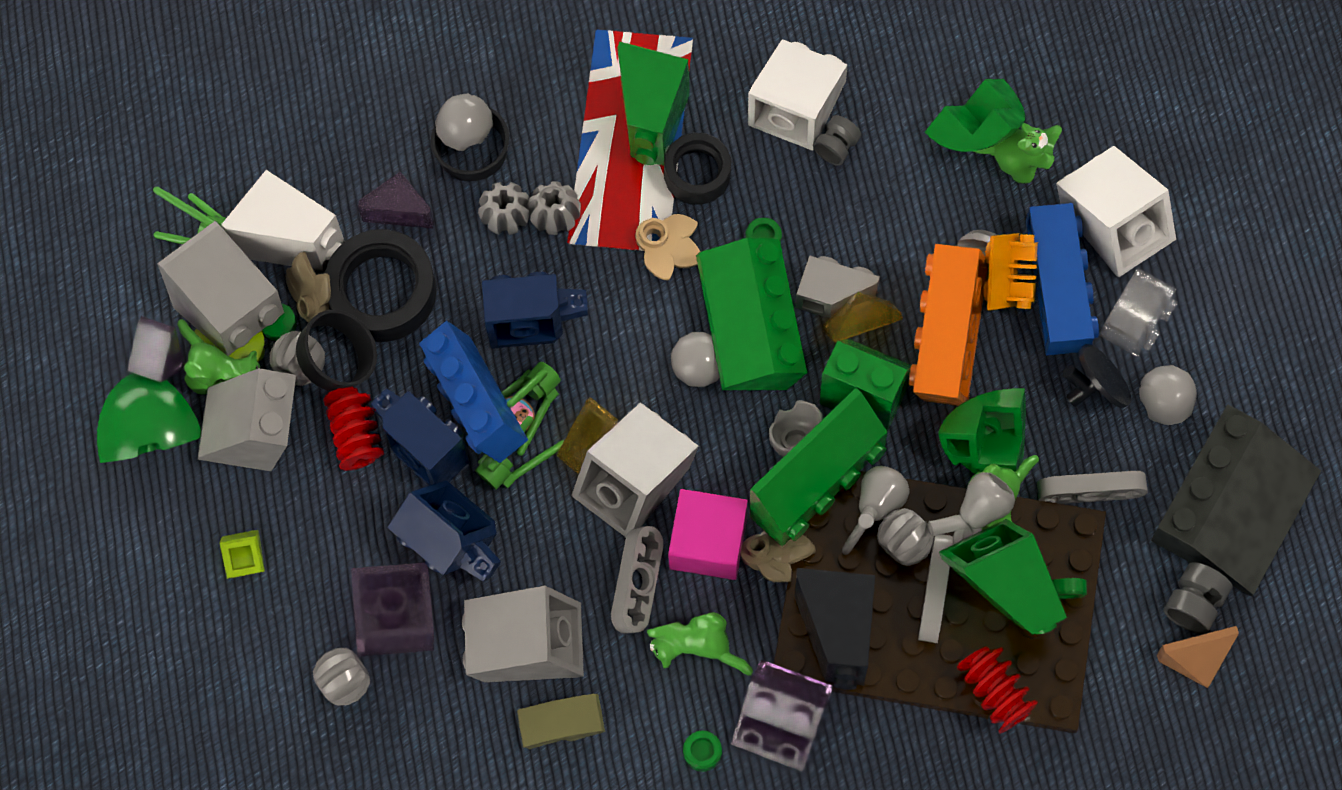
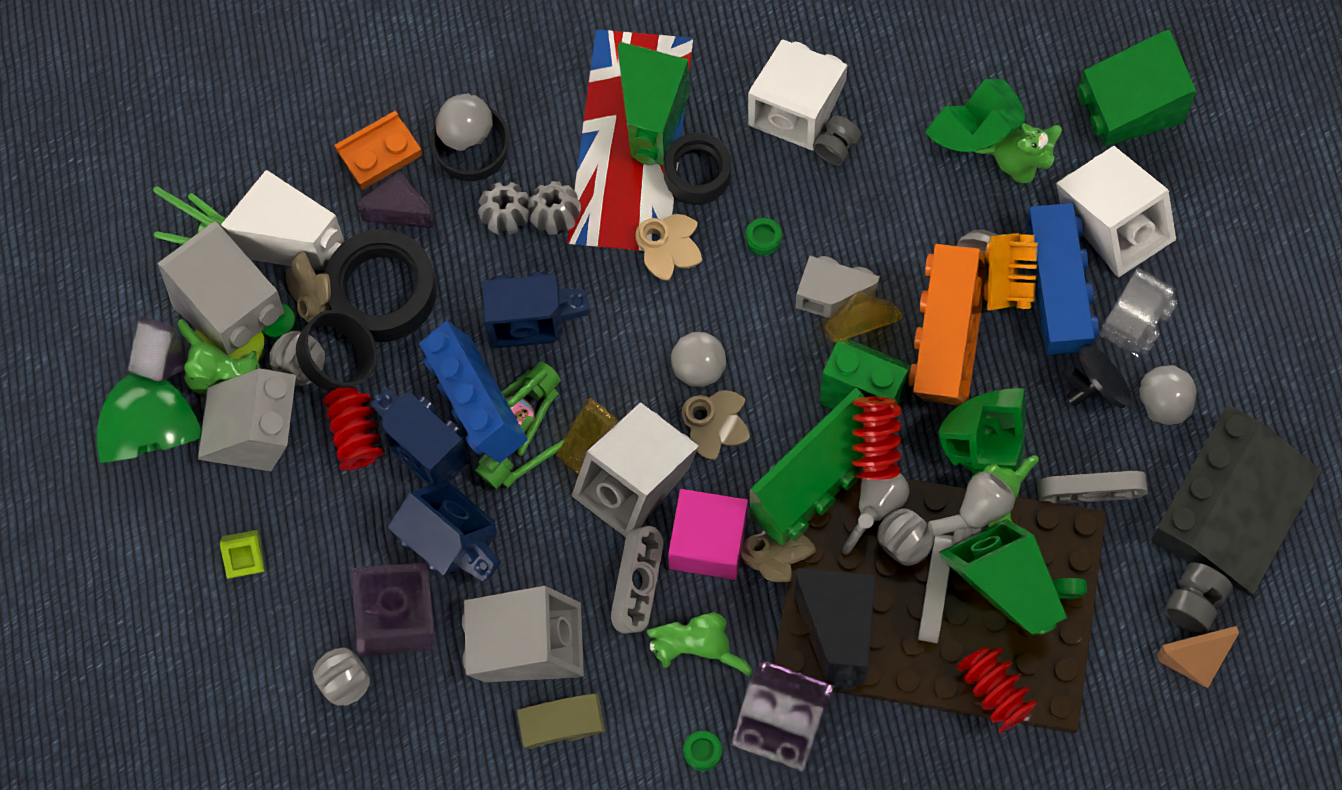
(378, 150): none -> orange plate
(720, 425): none -> dark tan plate
(751, 315): green slope -> none
(793, 425): light grey hair -> none
(877, 438): none -> red piece
(1137, 90): none -> green slope

